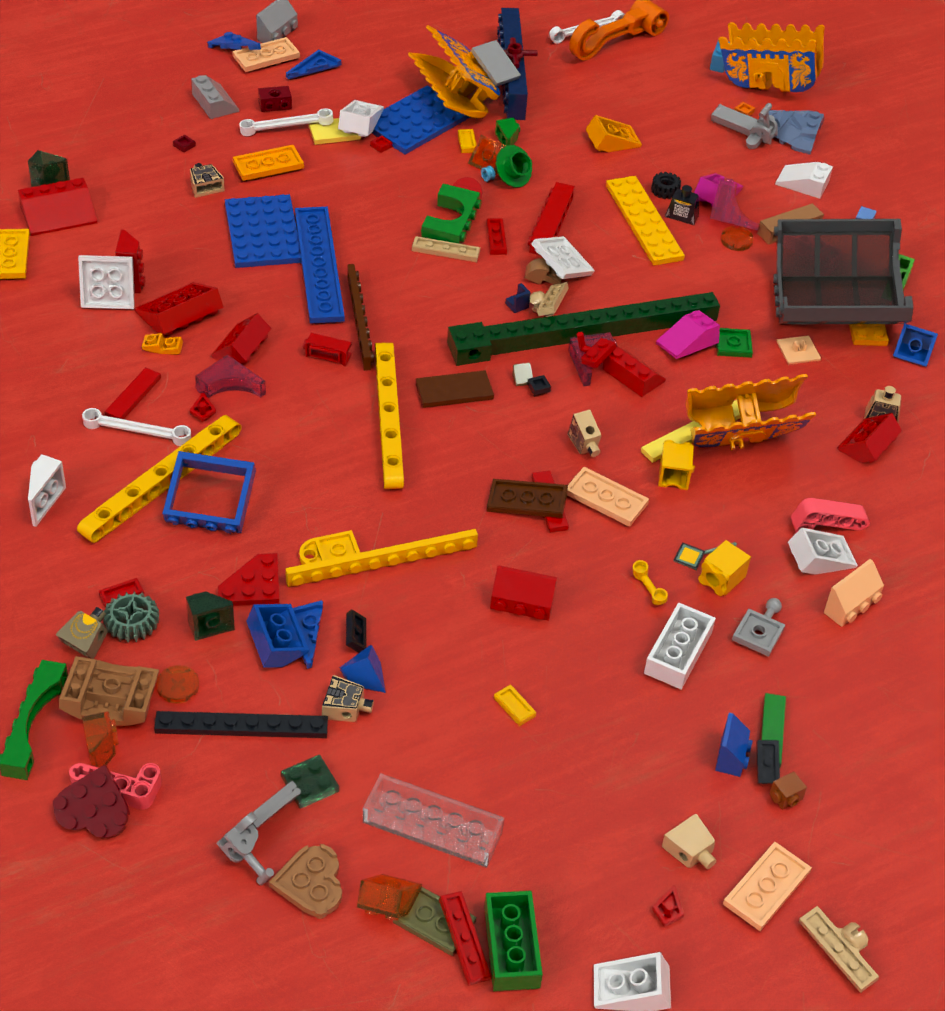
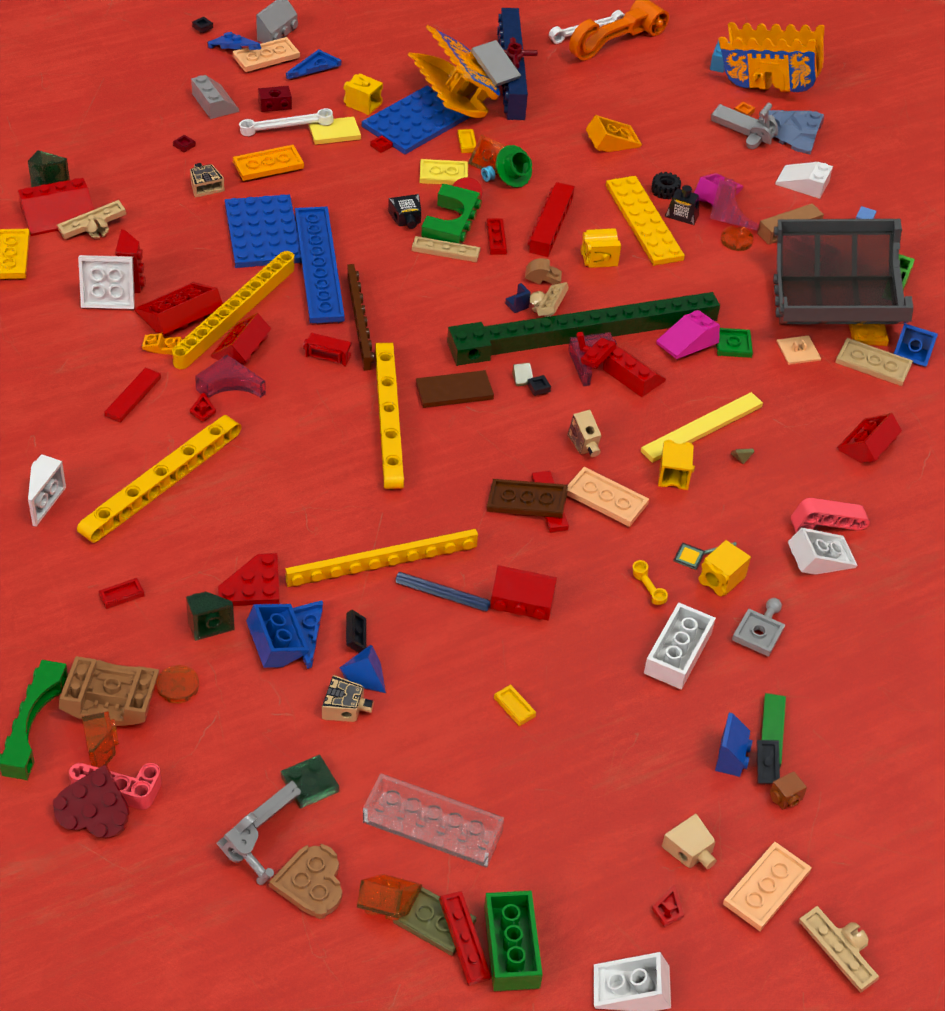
(84, 632): dark tan torso -> none
(93, 221): none -> tan plate
(131, 616): sand green gear -> none
(164, 432): white piece -> none
(202, 24): none -> black plate
(214, 464): blue window -> none
(232, 310): none -> yellow beam
(241, 724): black plate -> none
(328, 547): yellow tile -> none
(359, 117): white slope -> none
(363, 93): none -> yellow piece
(405, 210): none -> black torso
(442, 171): none -> light yellow tile
(443, 591): none -> dark blue axle
(507, 131): green slope -> none
(562, 257): white plate -> none
(600, 248): none -> yellow piece
(715, 413): light orange animal -> none
(742, 454): none -> olive slope
(854, 594): light nougat slope -> none
(874, 361): none -> tan tile
(884, 402): tan torso -> none

